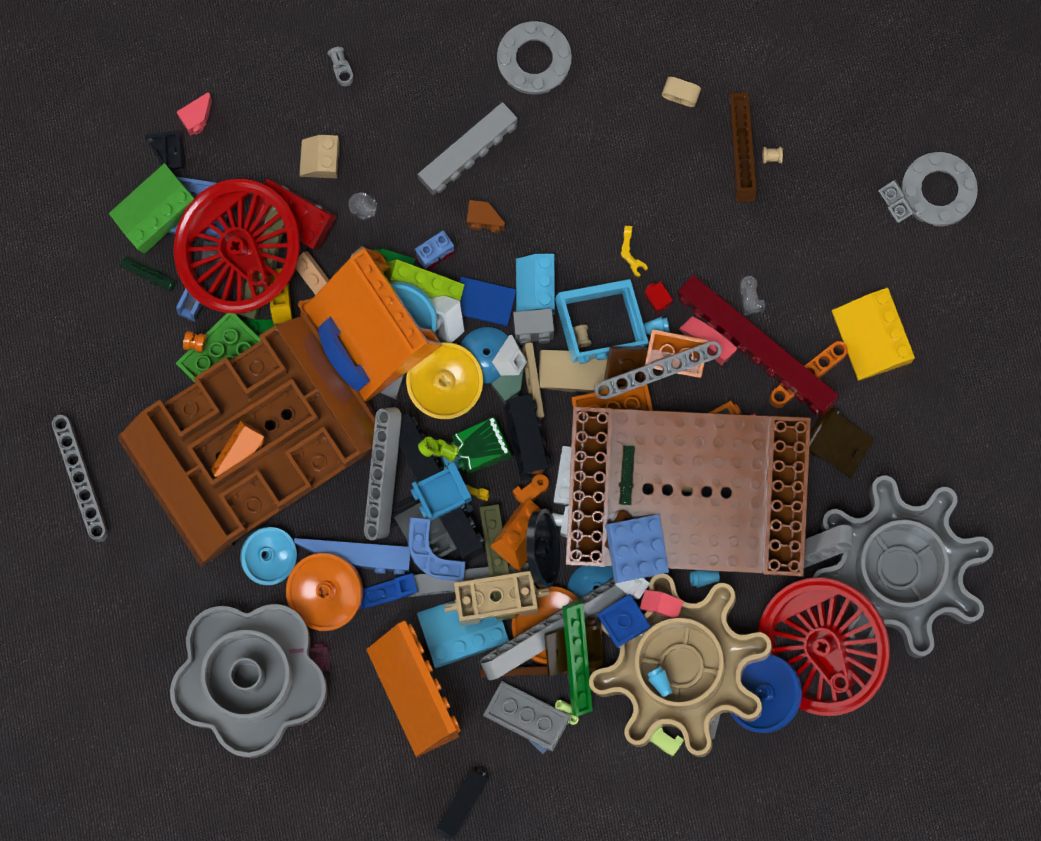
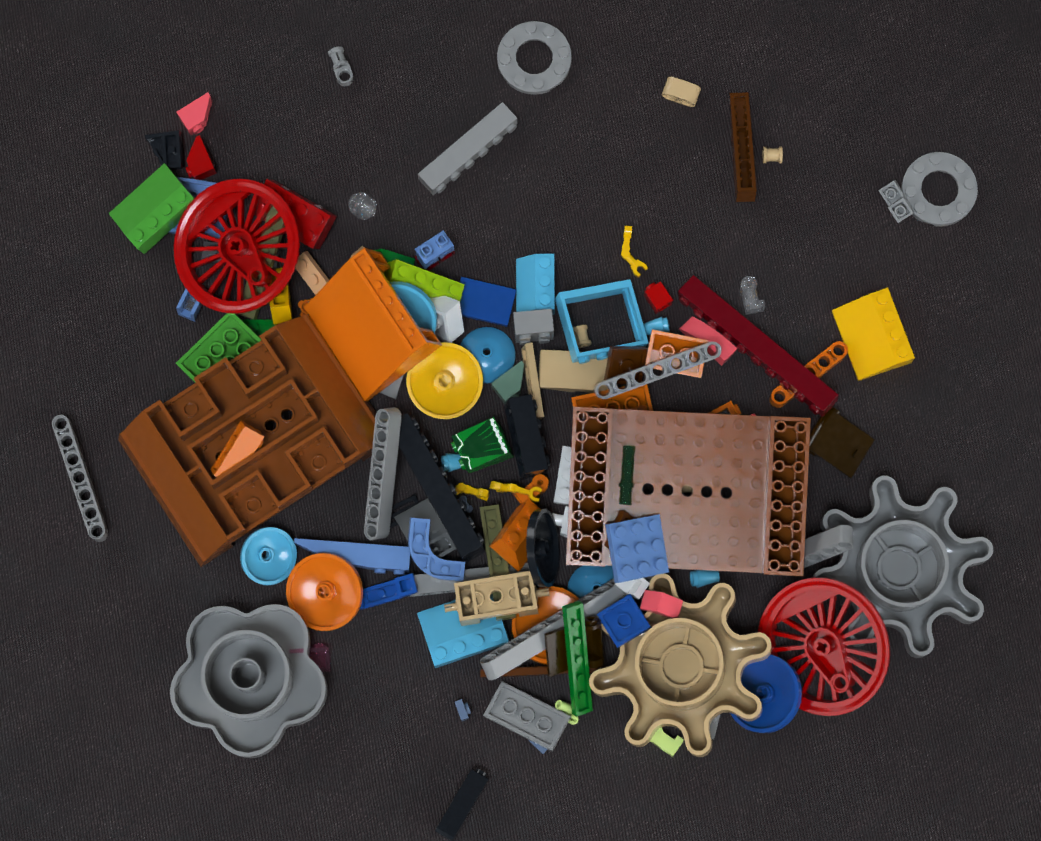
(154, 276): clear green pin -> none
(194, 341): orange wheel -> none
(199, 161): none -> red slope
(320, 156): tan slope -> none
(339, 358): blue slope -> none
(412, 689): orange slope -> none
(438, 448): lime connector -> none
(441, 493): dark azure panel -> none
(463, 710): none -> sand blue plate
(483, 216): dark orange slope -> none
(510, 358): white slope -> none
(513, 488): none -> yellow piece
(659, 680): medium azure cone -> none

